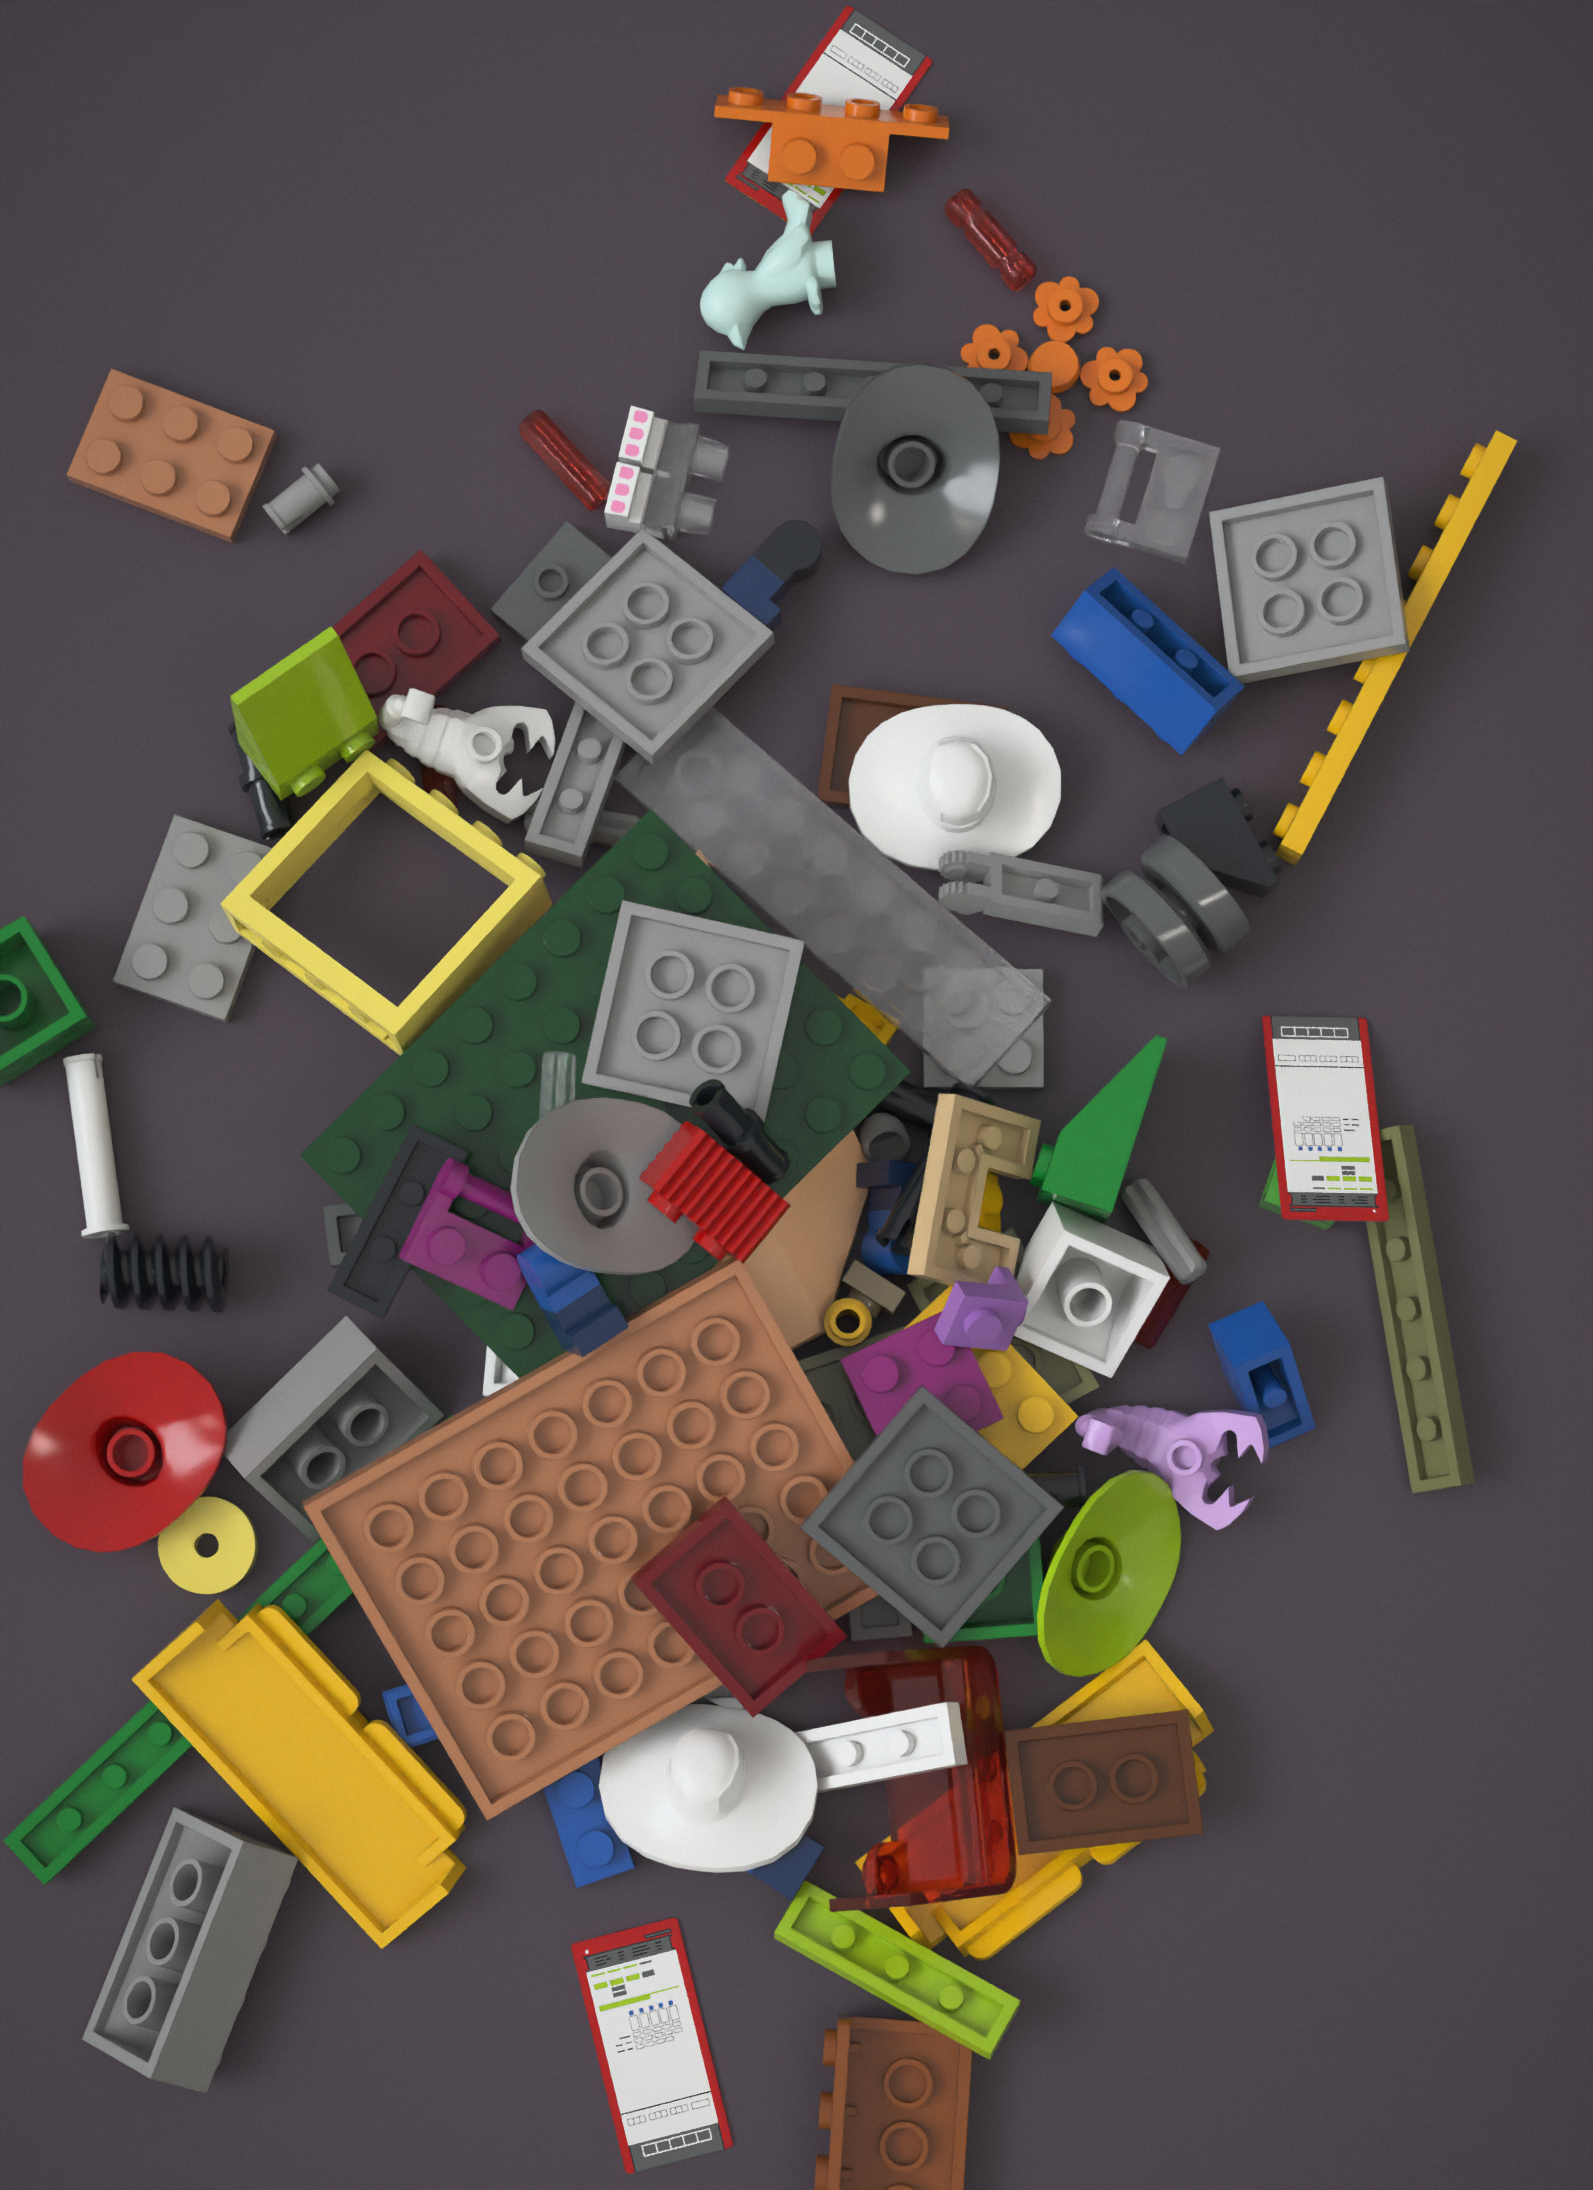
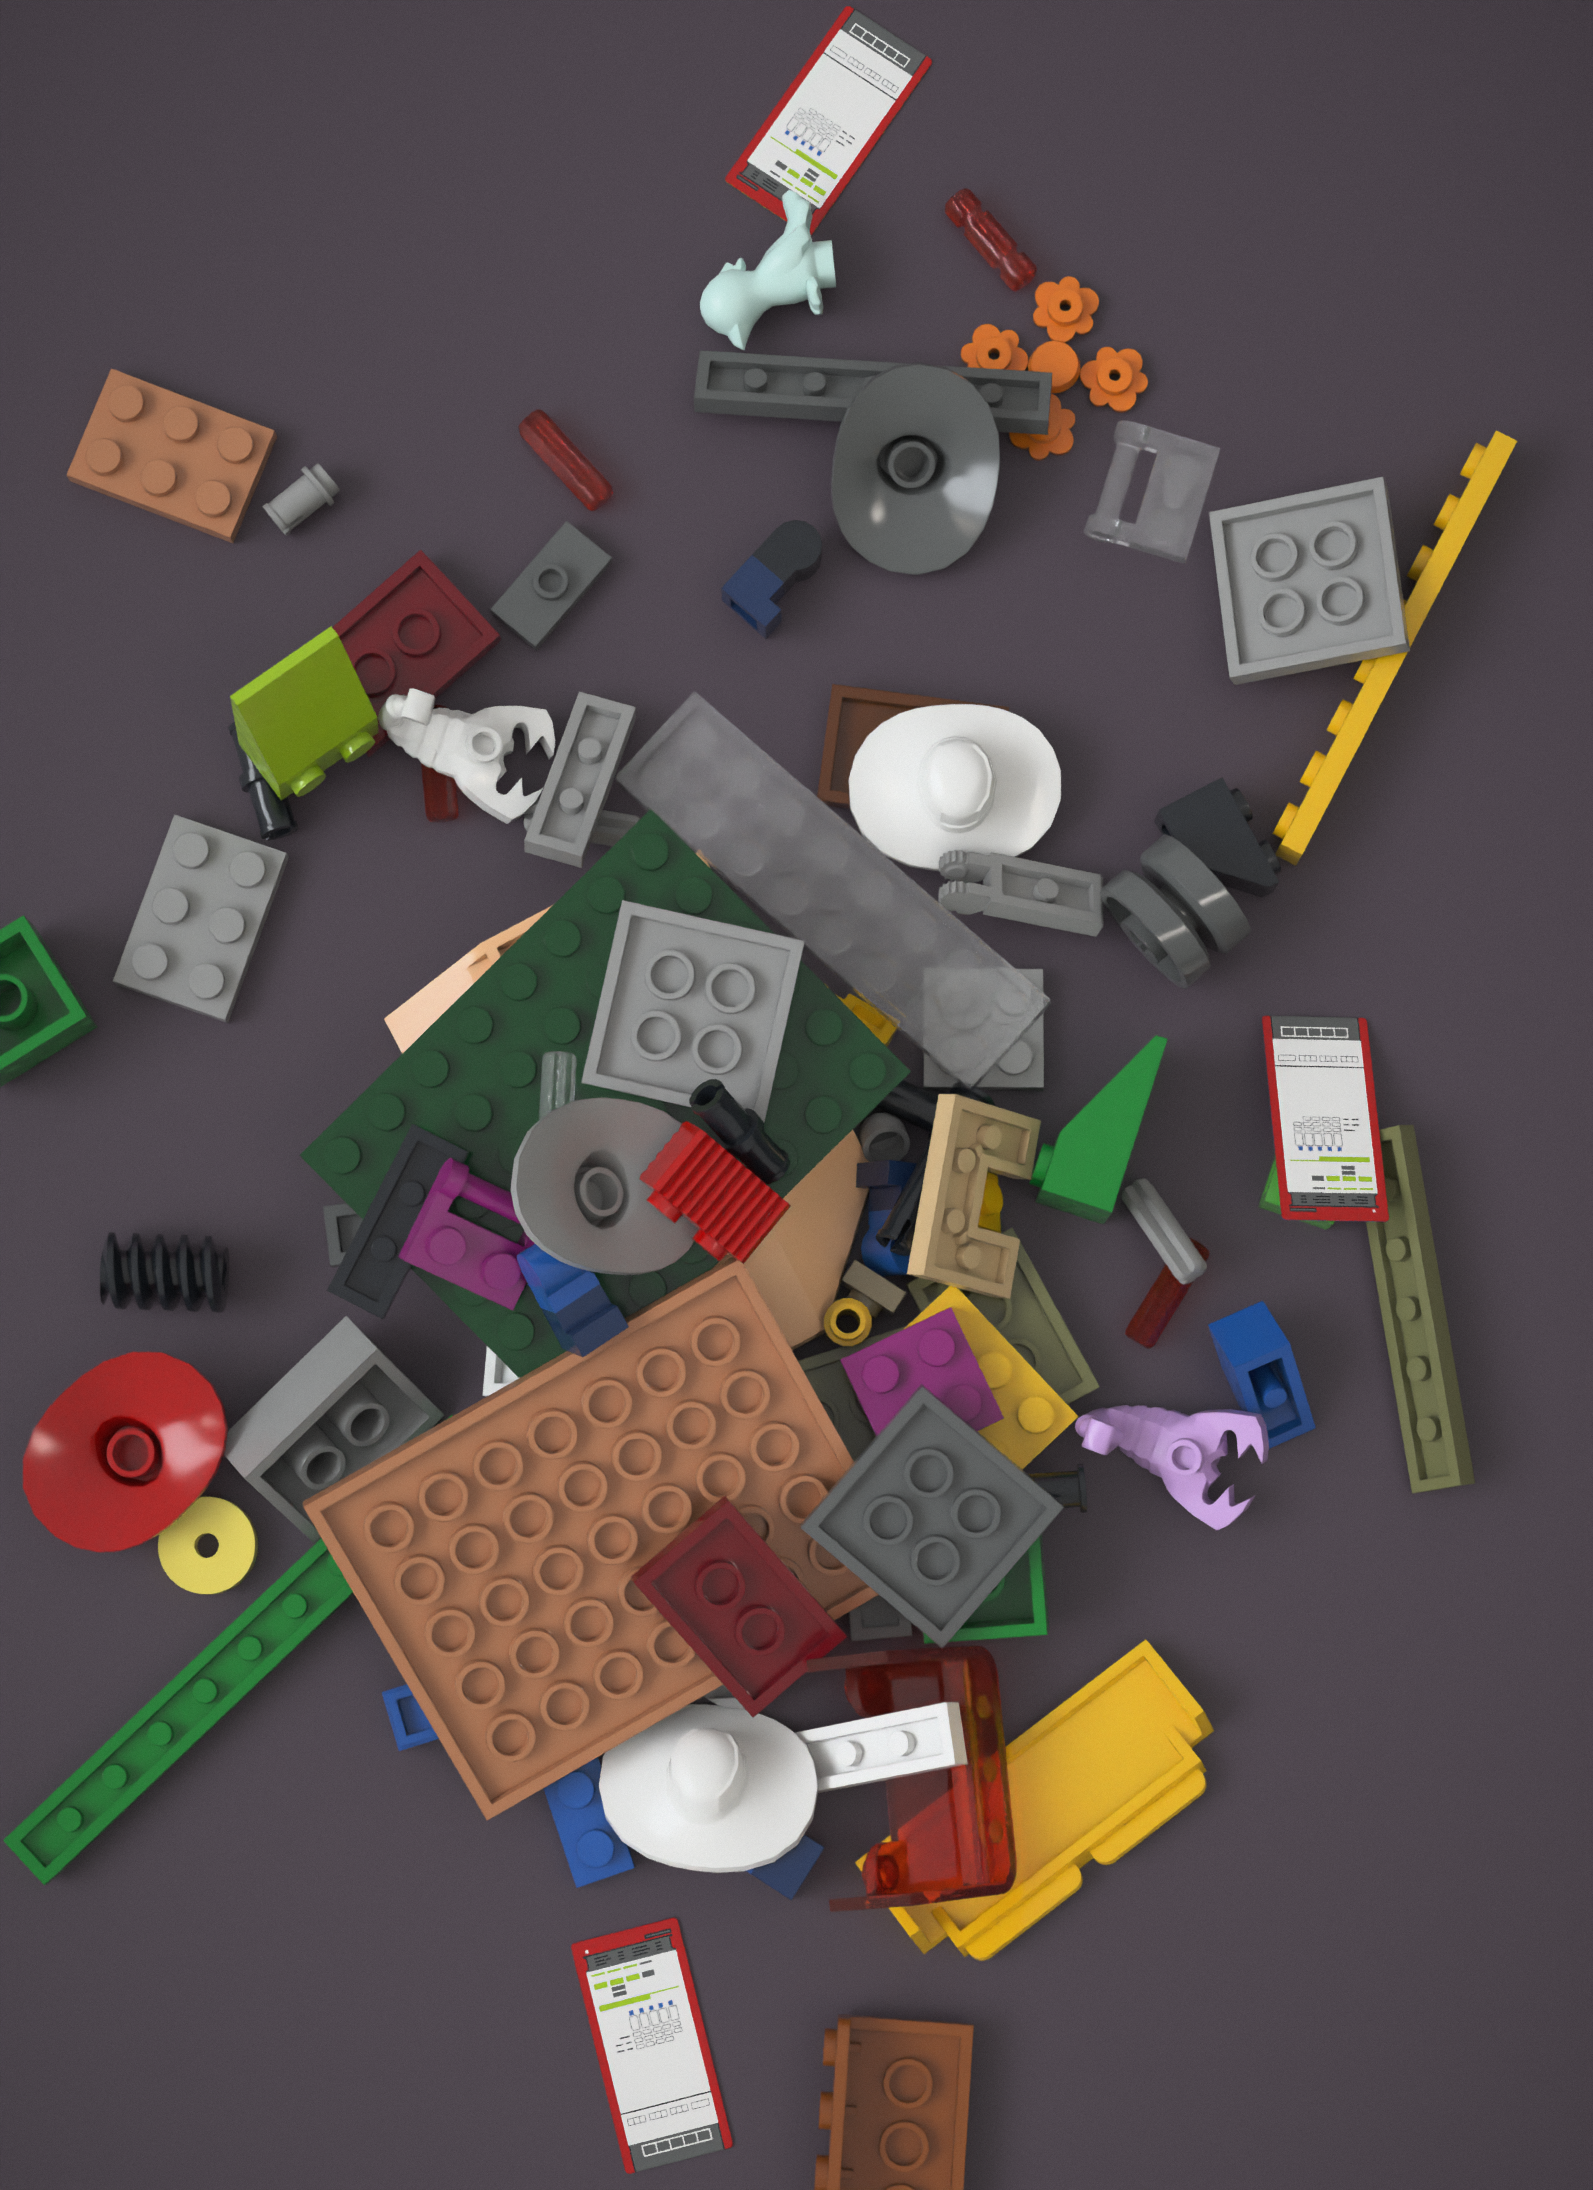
(94, 1146): white pin -> none
(189, 1951): light grey slope -> none
(310, 1764): yellow slope -> none
(459, 969): light yellow window -> none
(648, 646): light grey plate -> none
(656, 474): clear hips -> none
(830, 142): orange bracket -> none
(898, 1970): lime plate -> none
(983, 1313): medium lavender bracket -> none
(1087, 1289): white slope -> none
(1103, 1782): reddish brown plate -> none
(1109, 1574): lime hat -> none
(1147, 660): blue brick -> none

